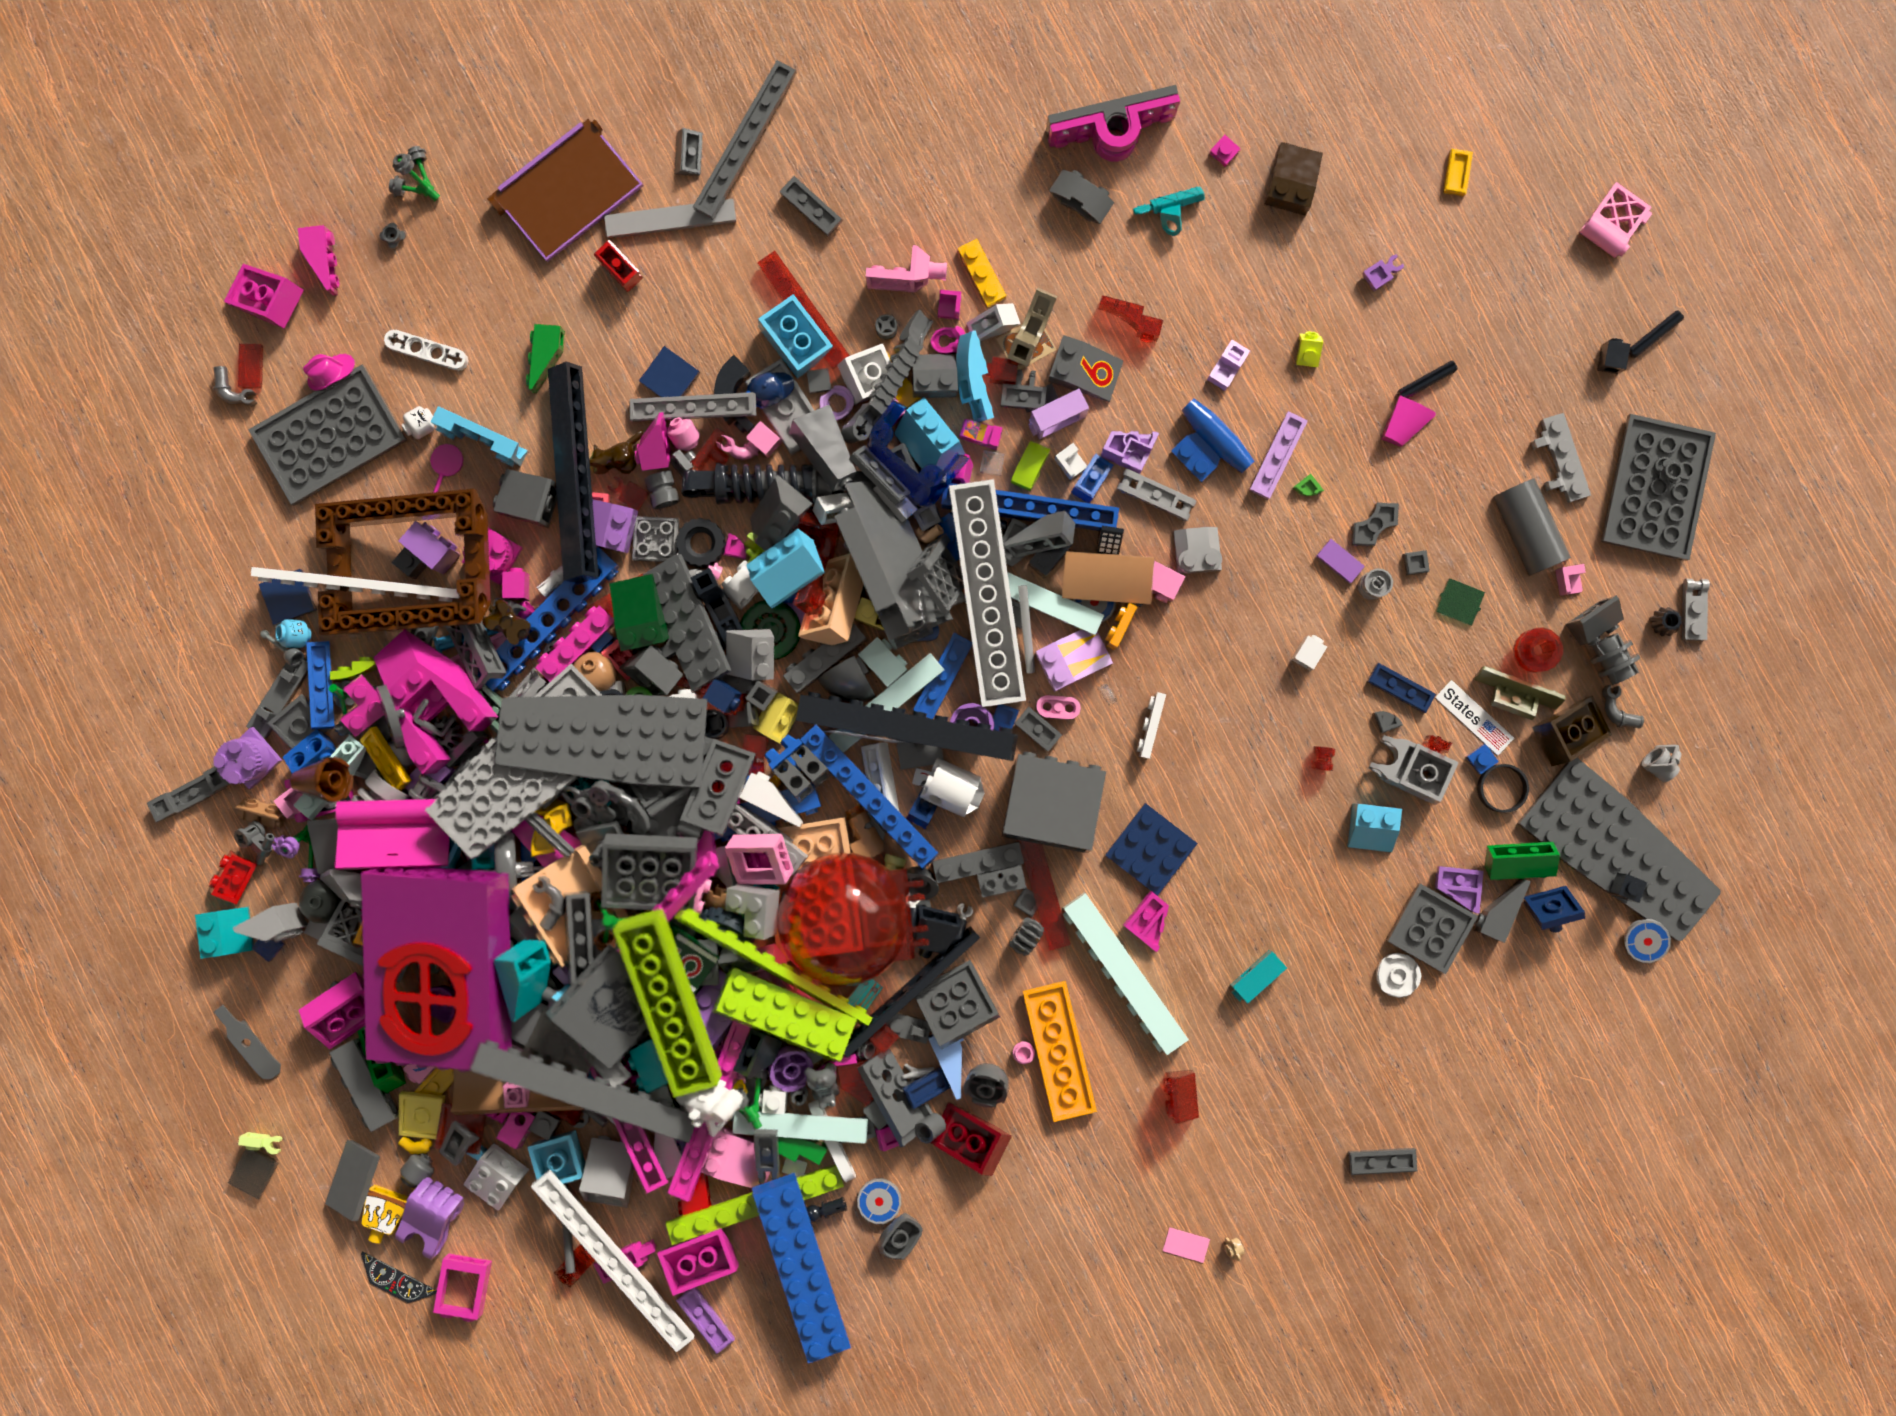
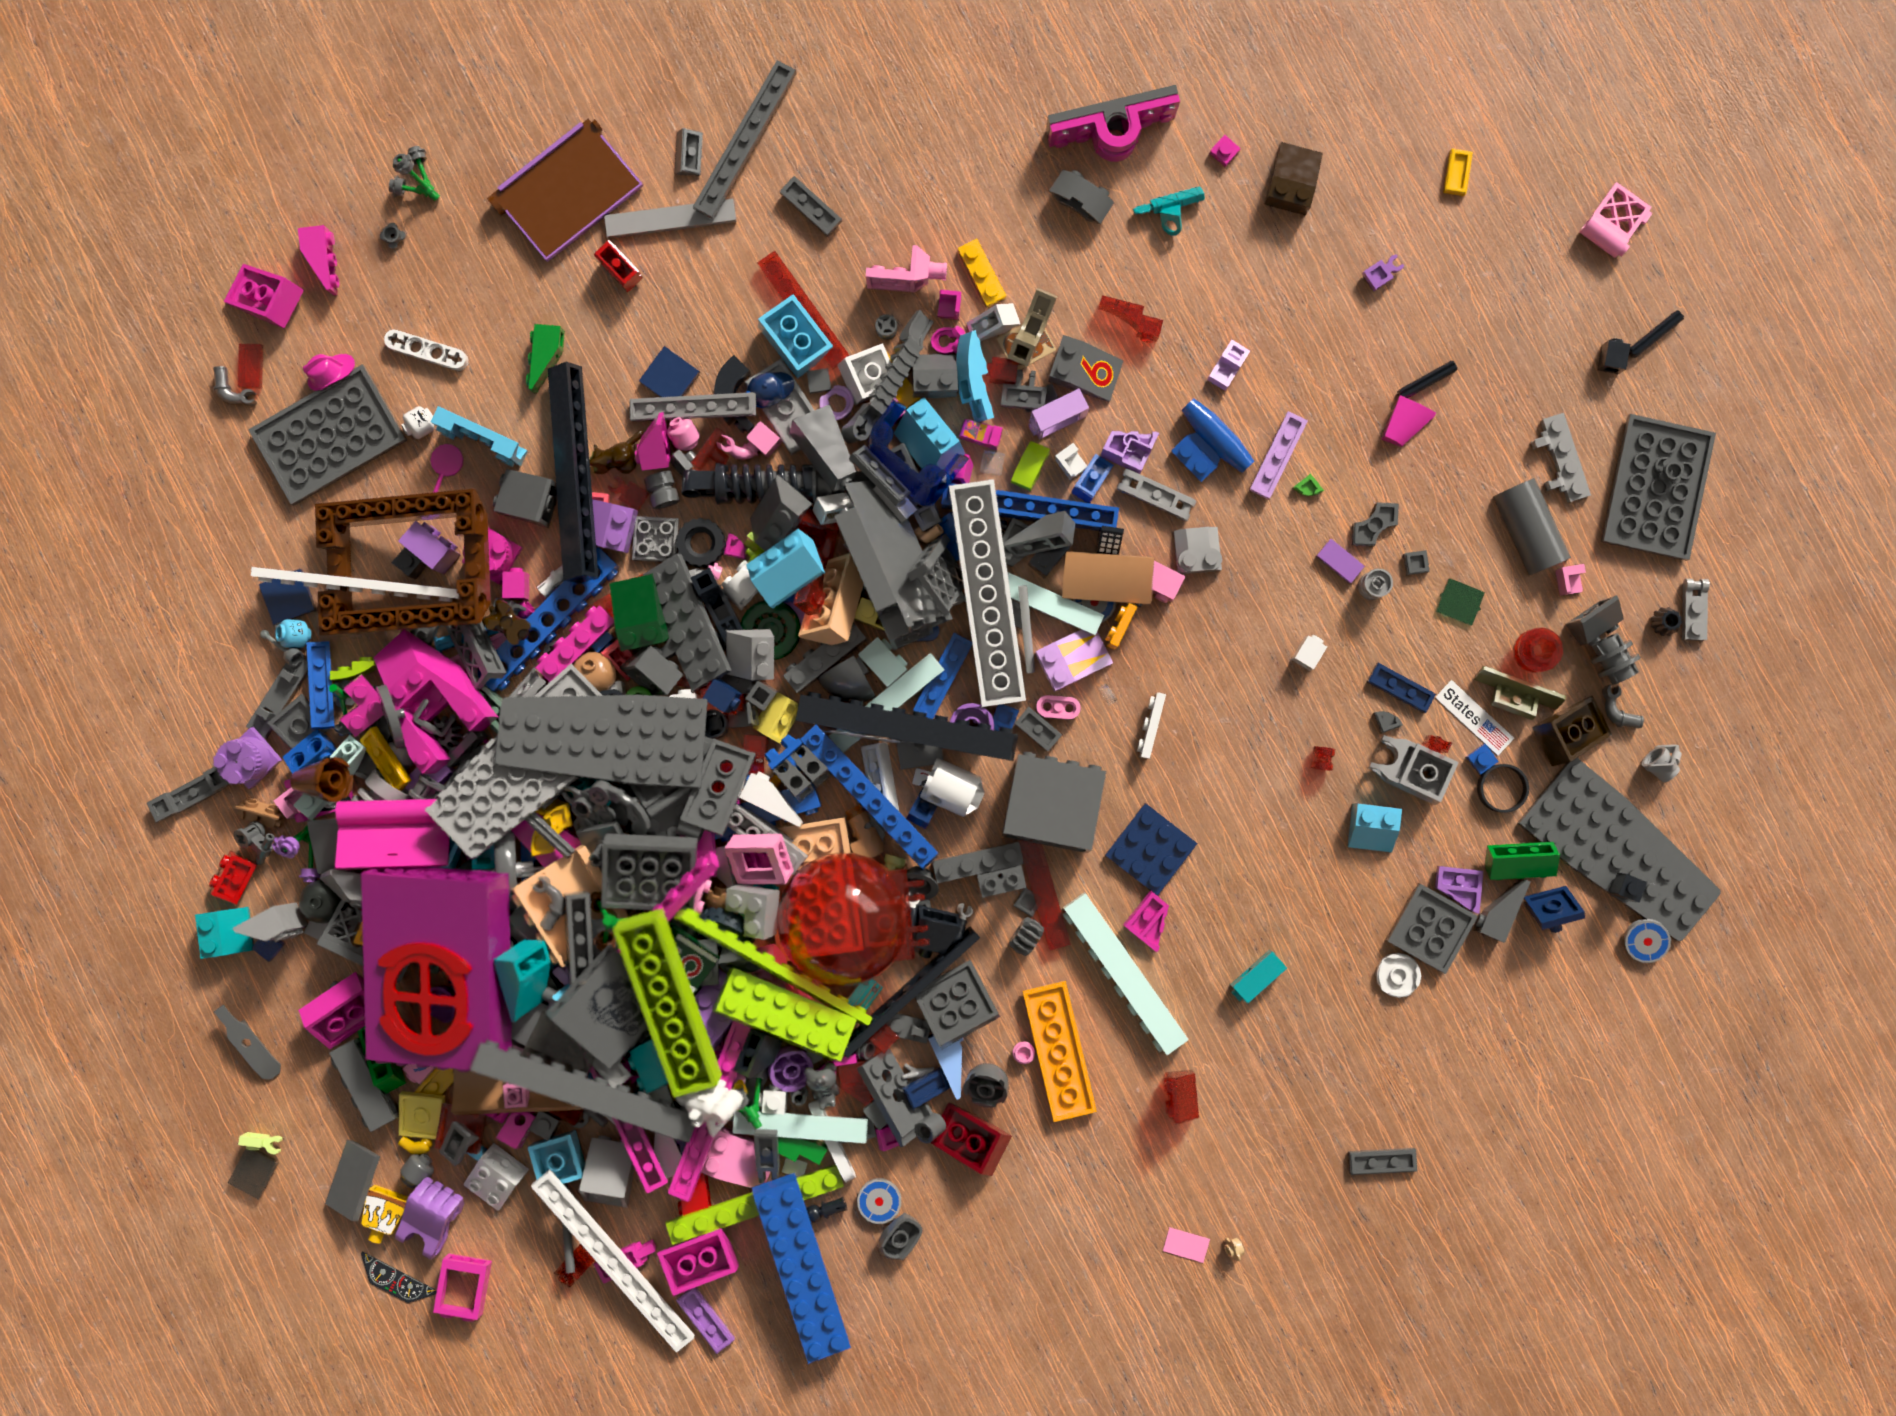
(1309, 349): neon yellow bracket -> none

